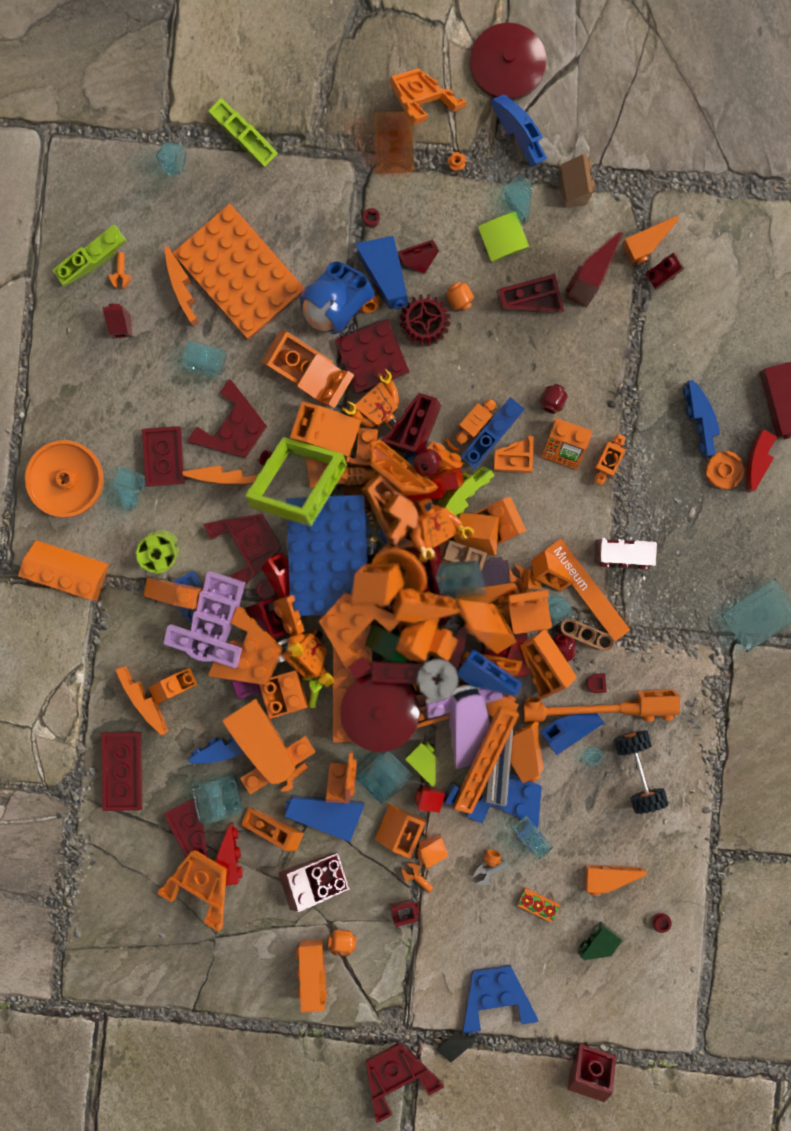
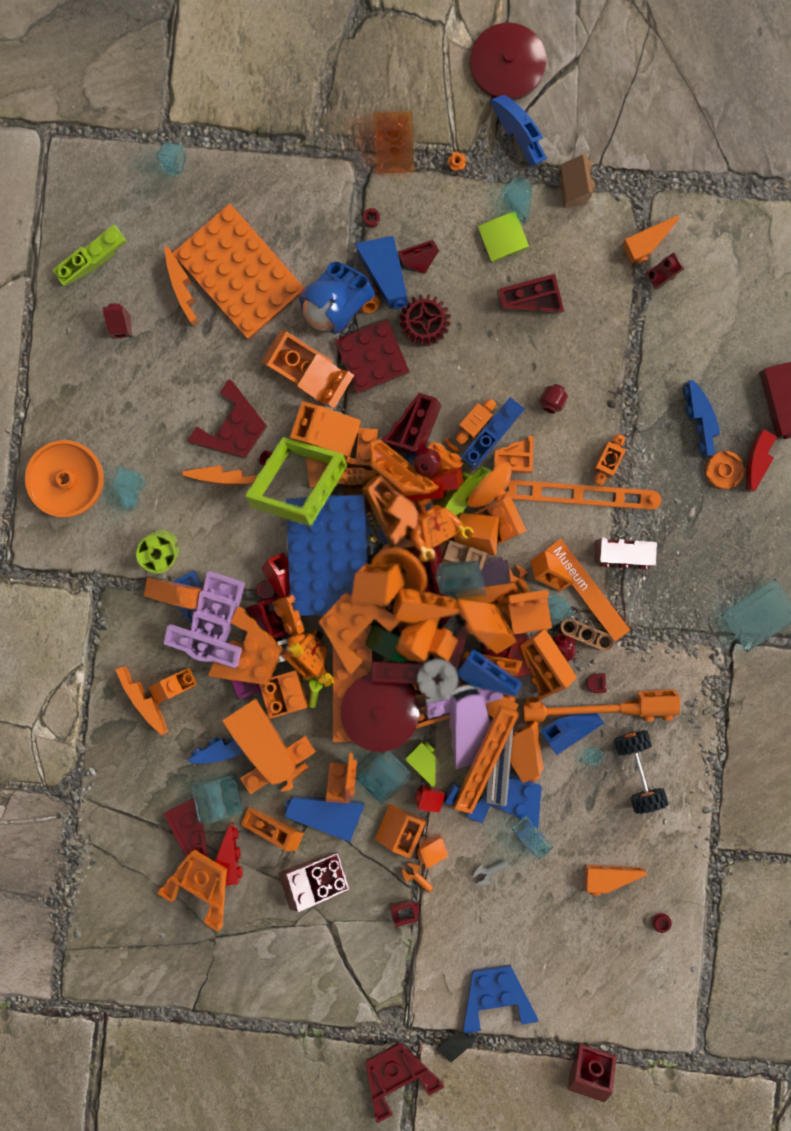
(64, 570): orange slope -> none
(120, 272): orange bar -> none
(121, 771): dark red plate -> none
(163, 456): dark red plate -> none
(204, 358): clear light blue brick -> none
(242, 132): lime slope -> none
(253, 539): dark red wing -> none
(311, 976): orange wedge -> none
(341, 942): orange head -> none
(359, 668): dark red slope -> none
(377, 405): orange torso -> none
(418, 88): orange wing -> none
(459, 296): orange head -> none
(491, 487): none -> orange dish
(492, 857): orange plate -> none
(529, 581): orange plate -> none
(538, 904): tile -> none
(566, 443): orange slope -> none
(589, 276): dark red slope -> none
(600, 944): dark green slope -> none
(648, 500): none -> orange piece

